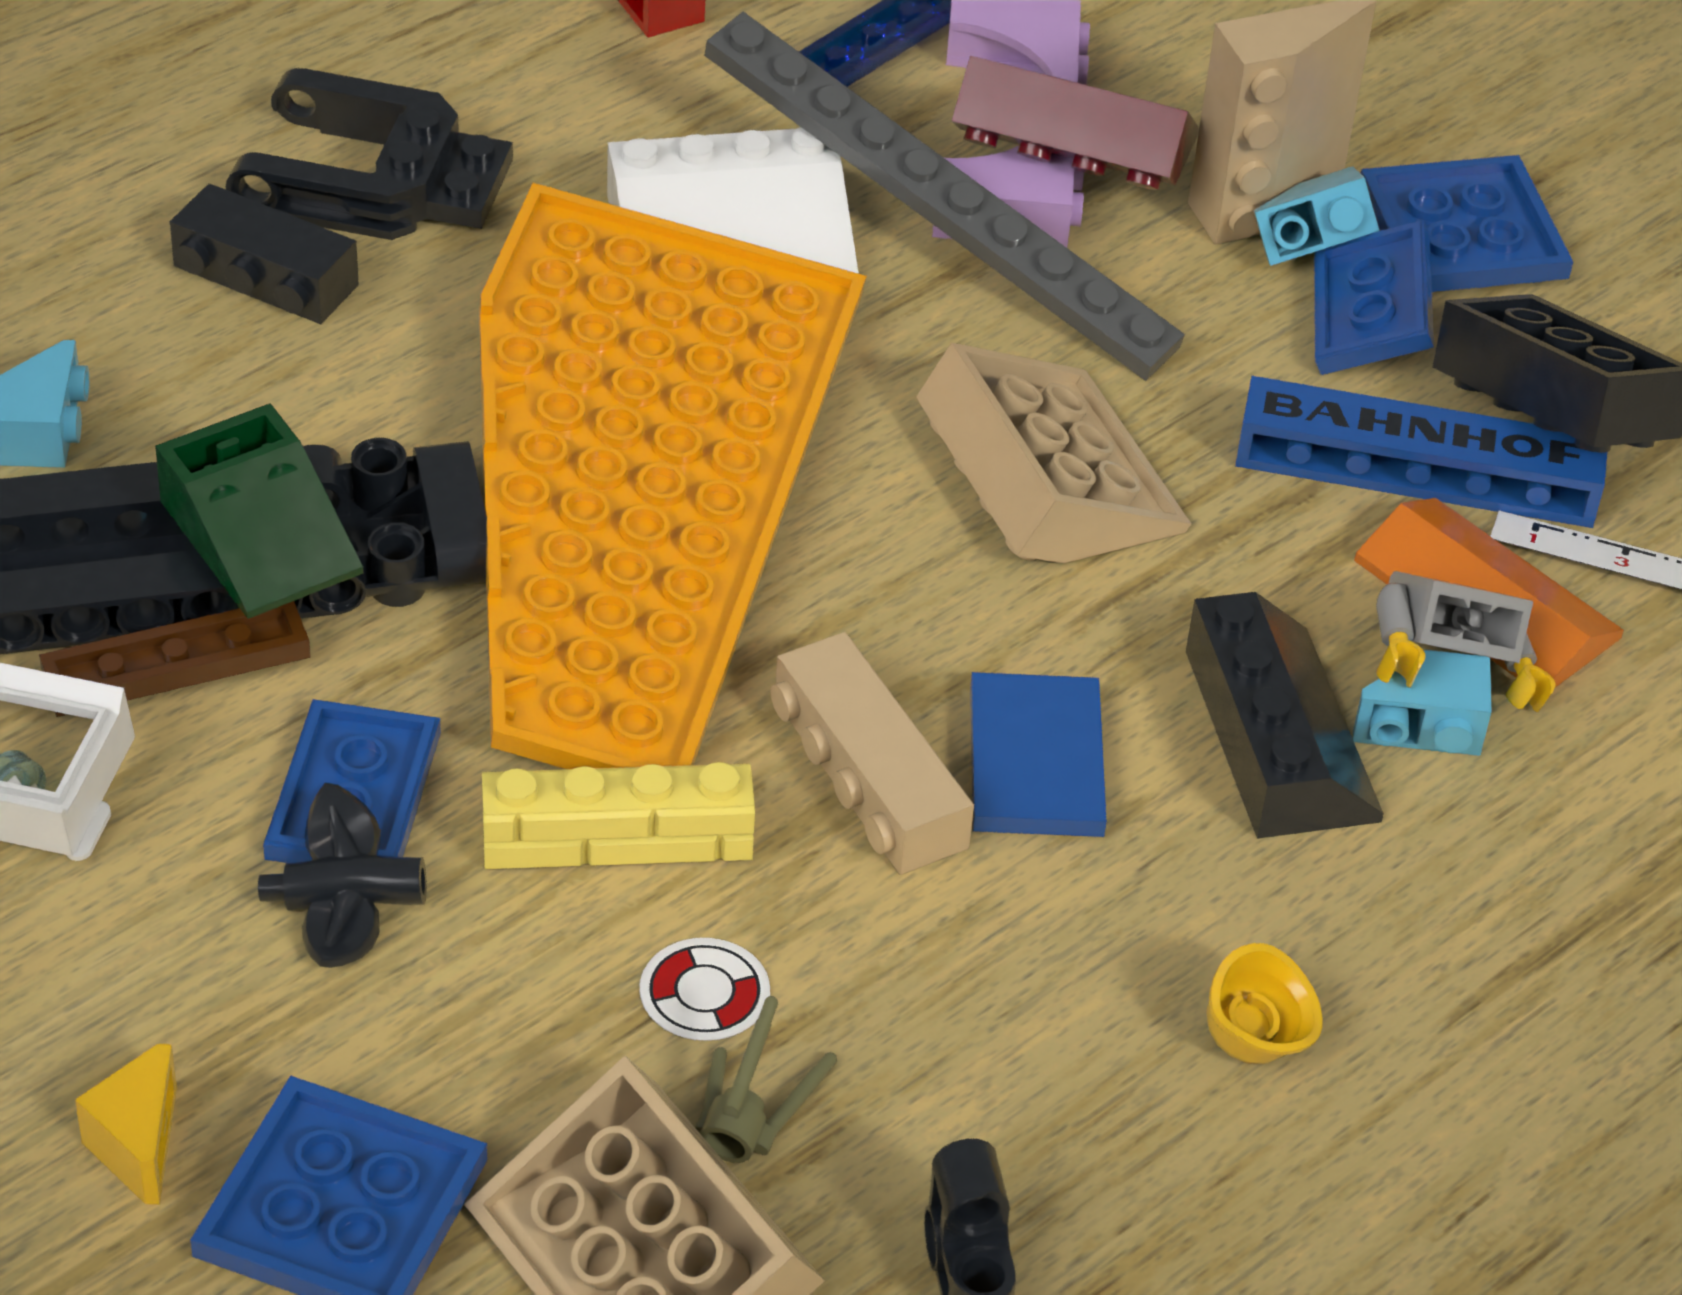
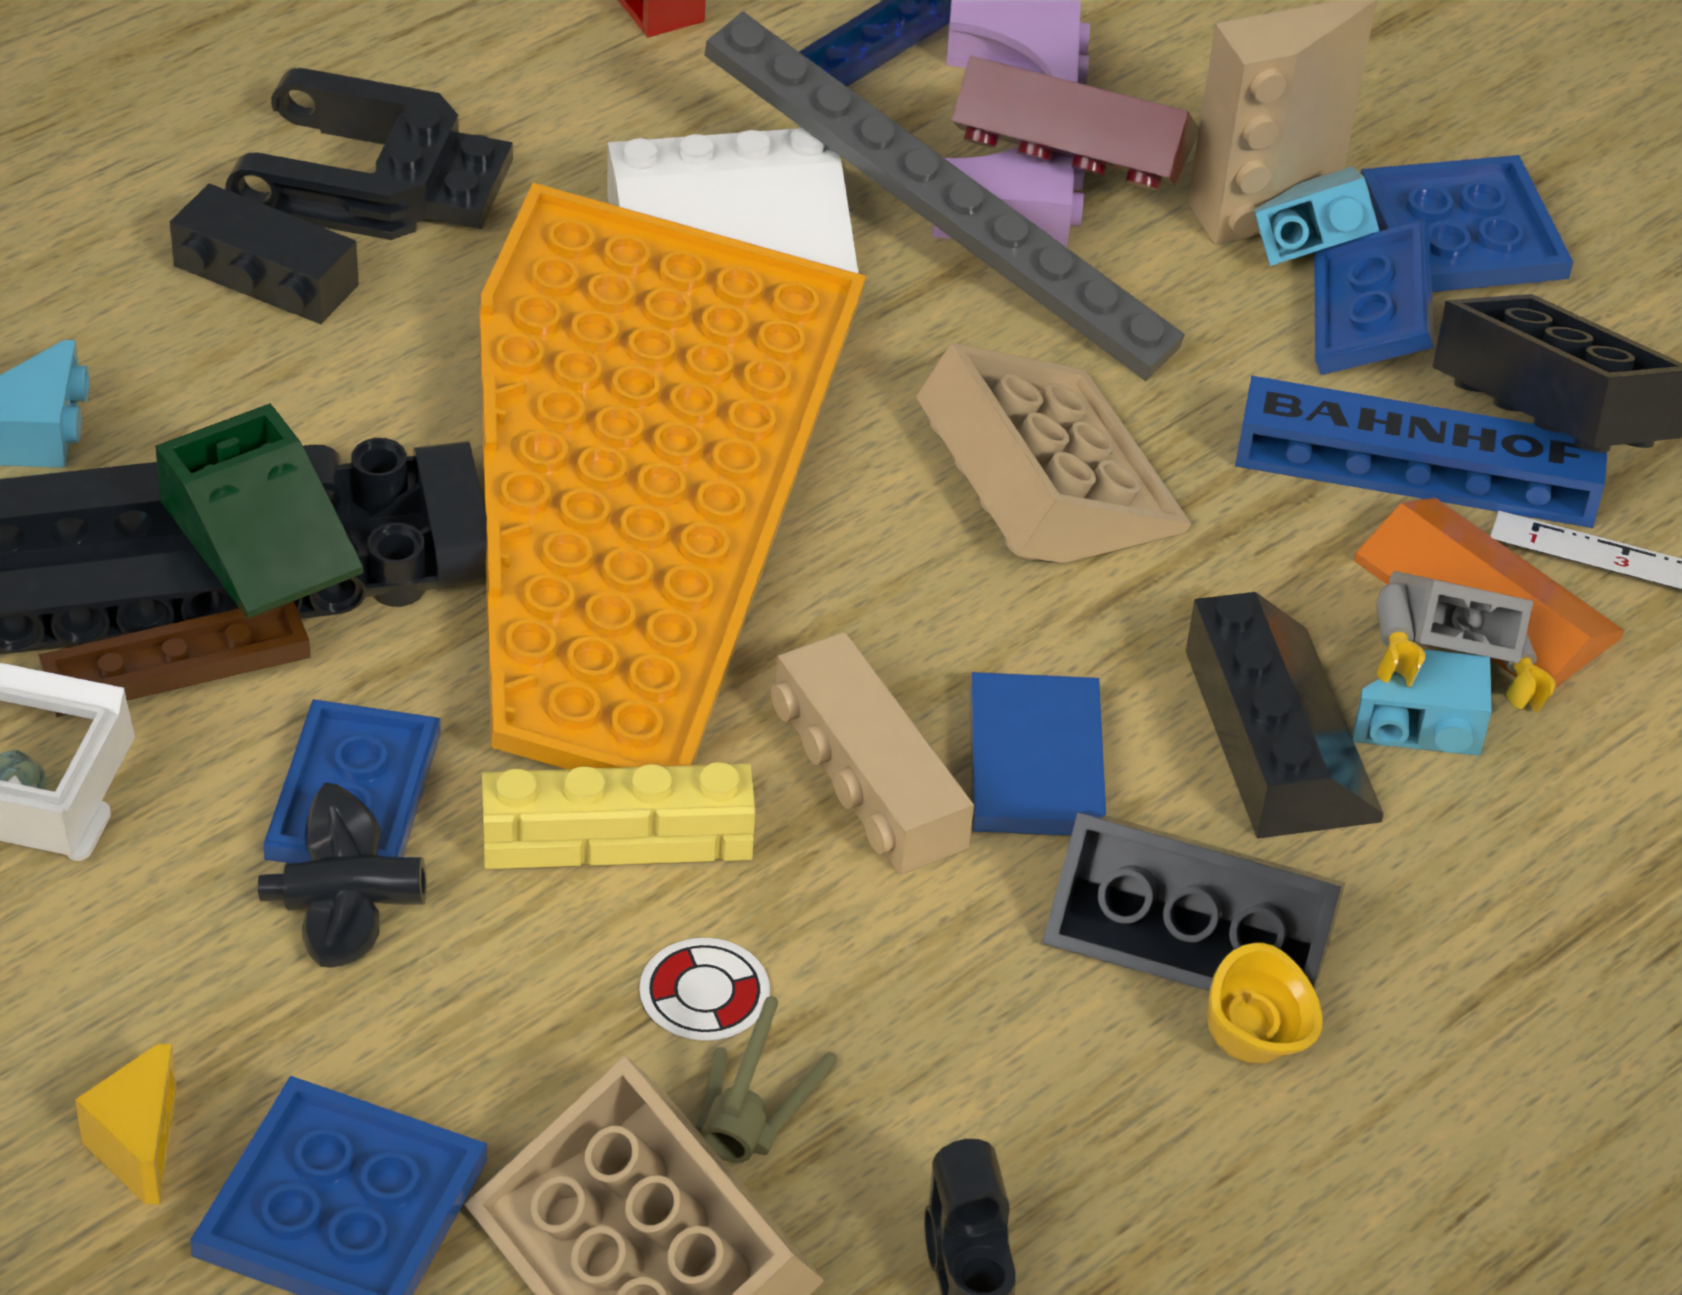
(1183, 903): none -> black slope

